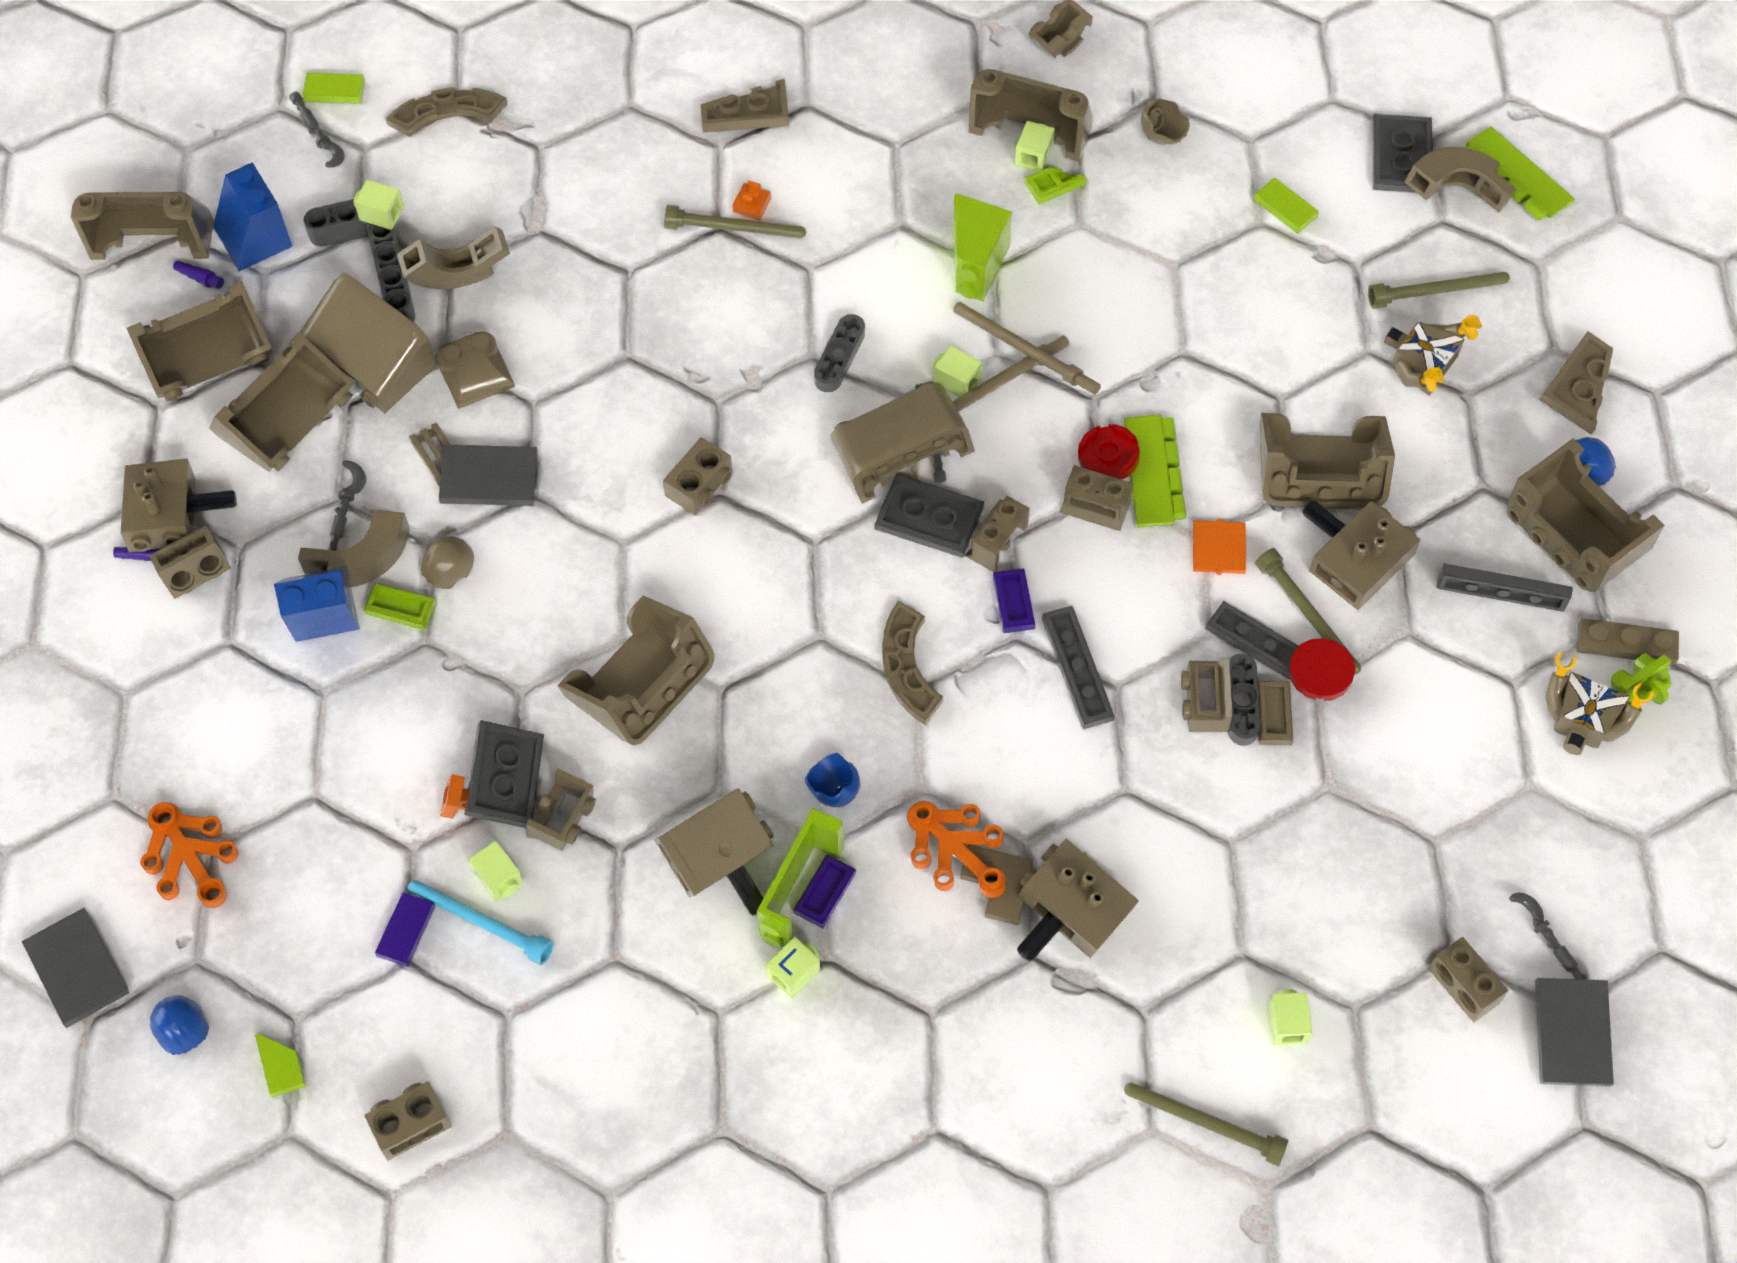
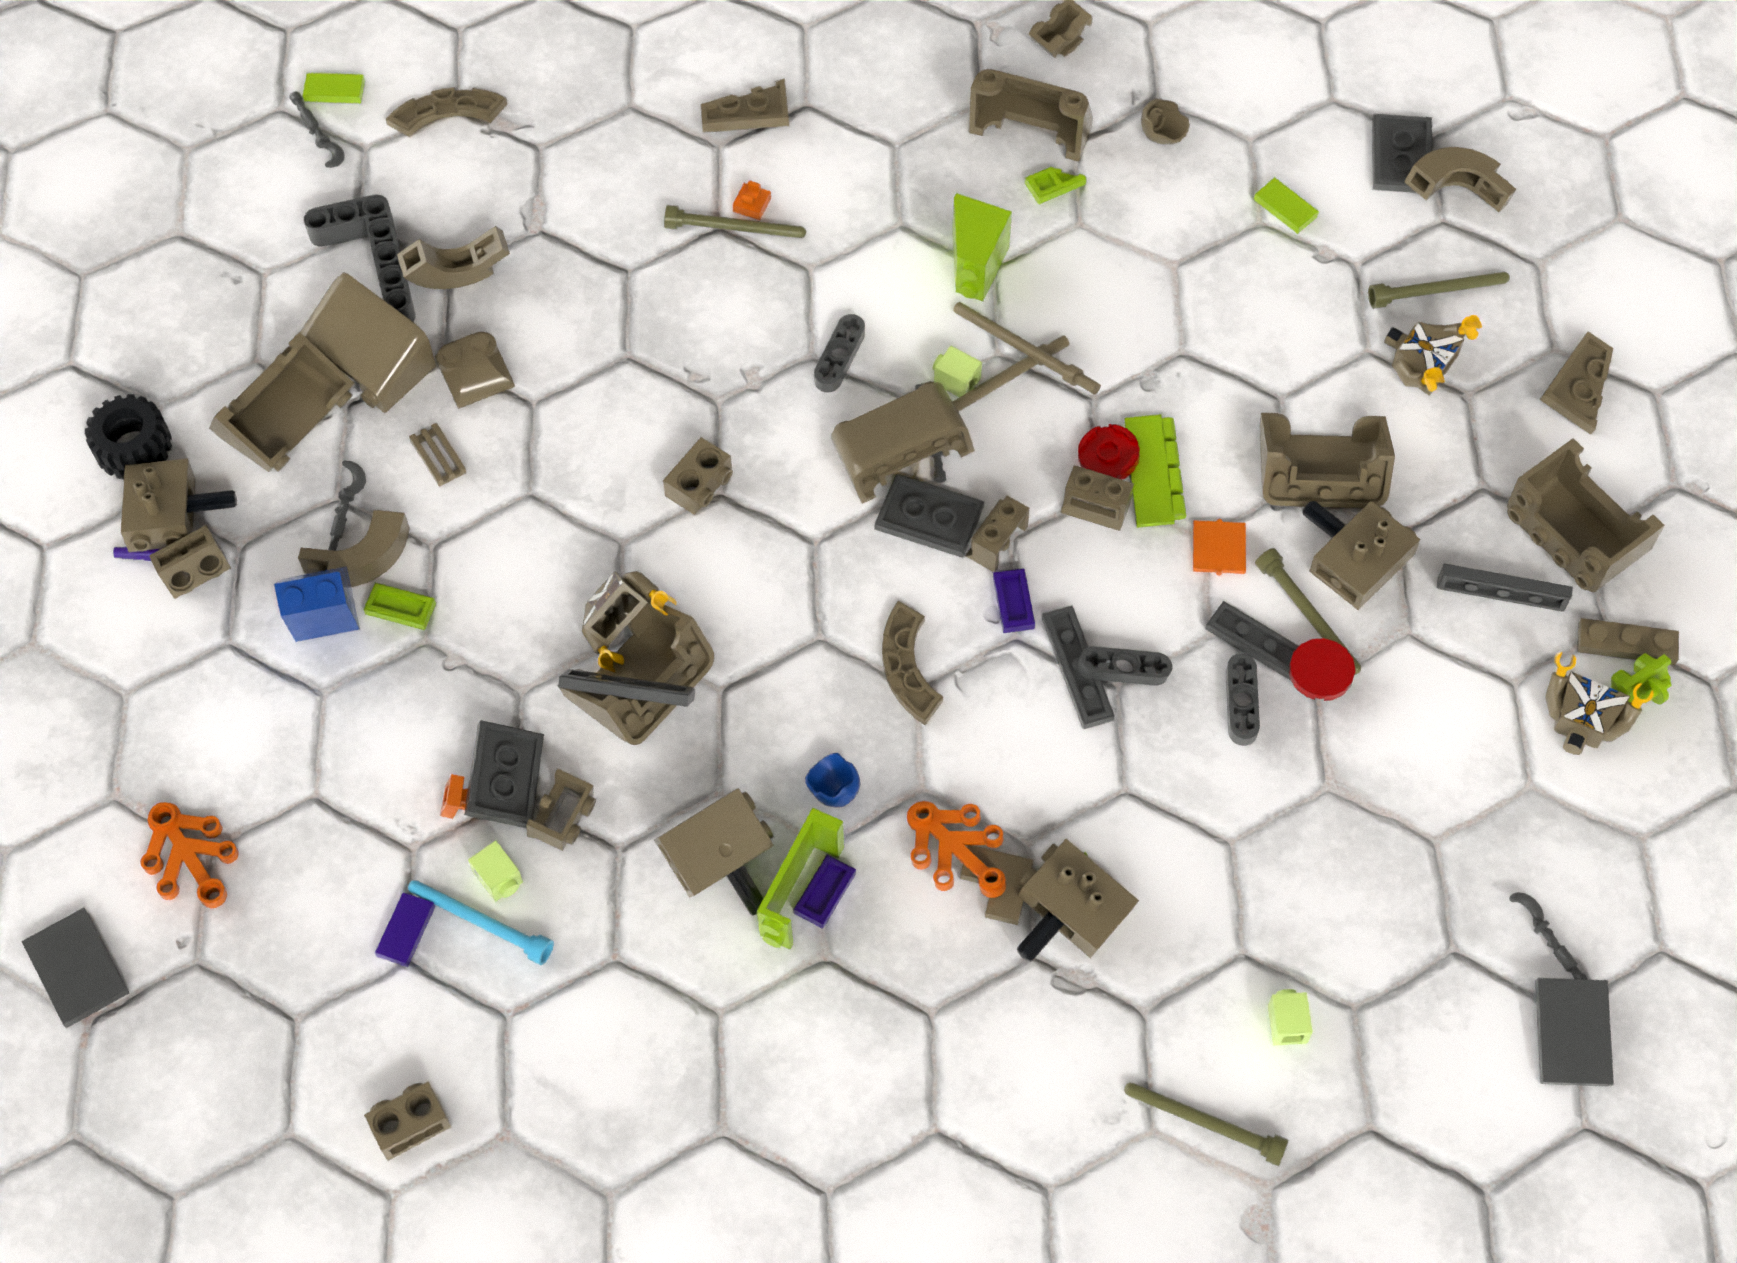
(108, 216): dark tan windscreen -> none
(120, 418): none -> black tyre
(178, 1024): blue hair -> none
(200, 275): dark purple animal -> none
(201, 343): dark tan windscreen -> none
(249, 219): blue slope -> none
(280, 1066): lime tile -> none
(379, 204): yellowish green brick -> none
(447, 561): dark tan hair -> none
(488, 475): dark grey tile -> none
(614, 607): none -> dark tan torso
(627, 687): none -> dark grey tile
(793, 966): yellowish green brick -> none
(1034, 146): yellowish green brick -> none
(1134, 657): none -> dark grey beam
(1208, 696): dark tan window -> none
(1275, 713): dark tan tile -> none
(1468, 979): dark tan brick -> none
(1531, 183): lime windscreen -> none
(1599, 457): blue hair -> none

